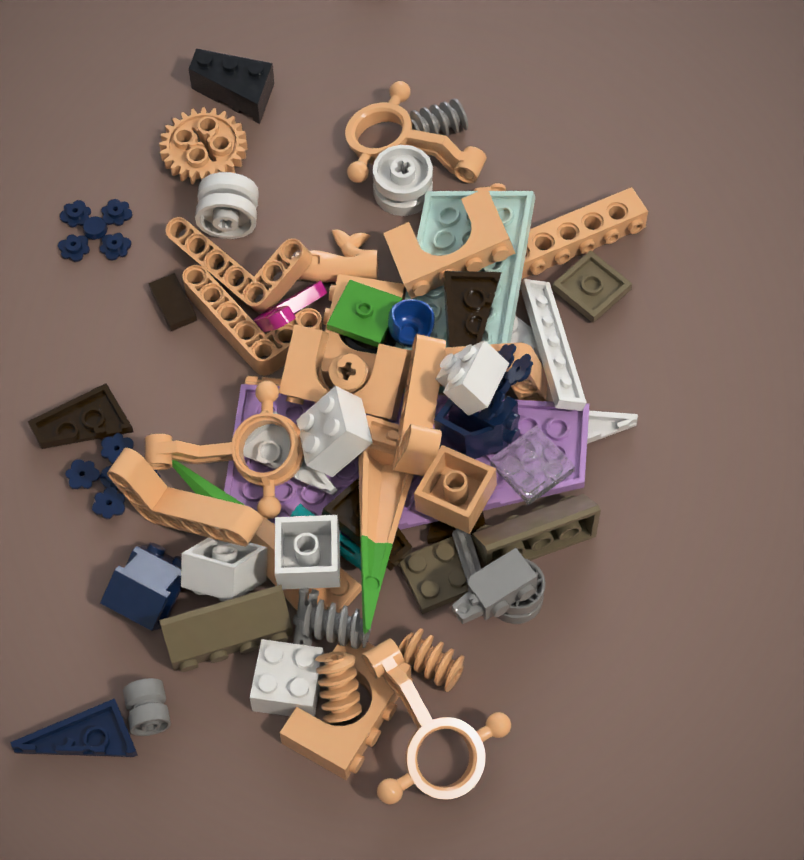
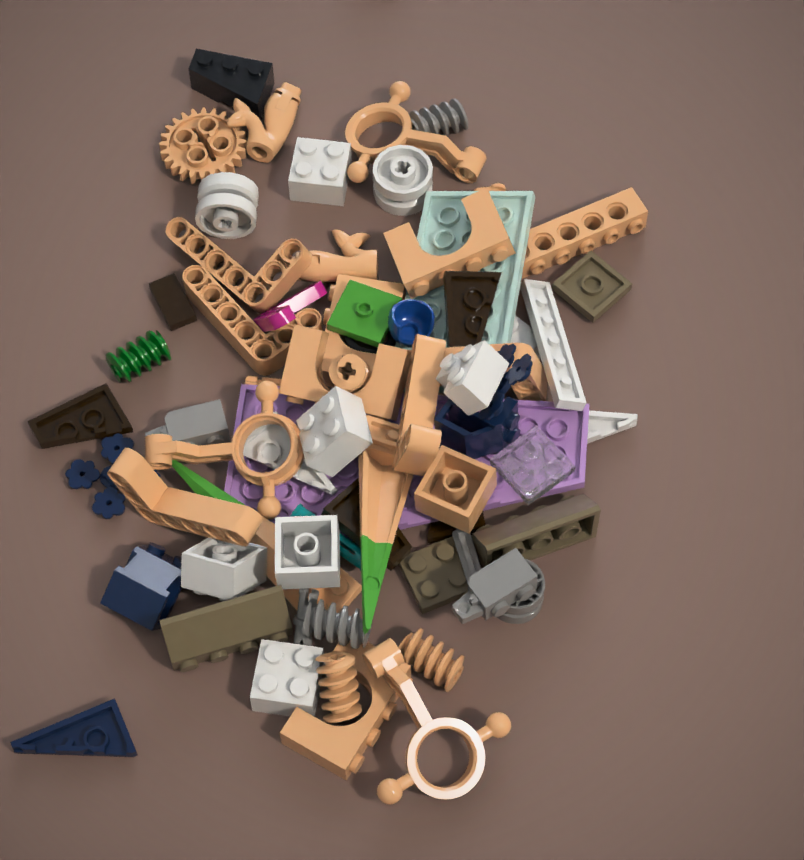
(95, 228): dark blue plant -> none
(138, 356): none -> green piece
(147, 708): light grey wheel -> none
(196, 424): none -> light grey hinge
(278, 120): none -> light nougat piece
(319, 171): none -> white brick

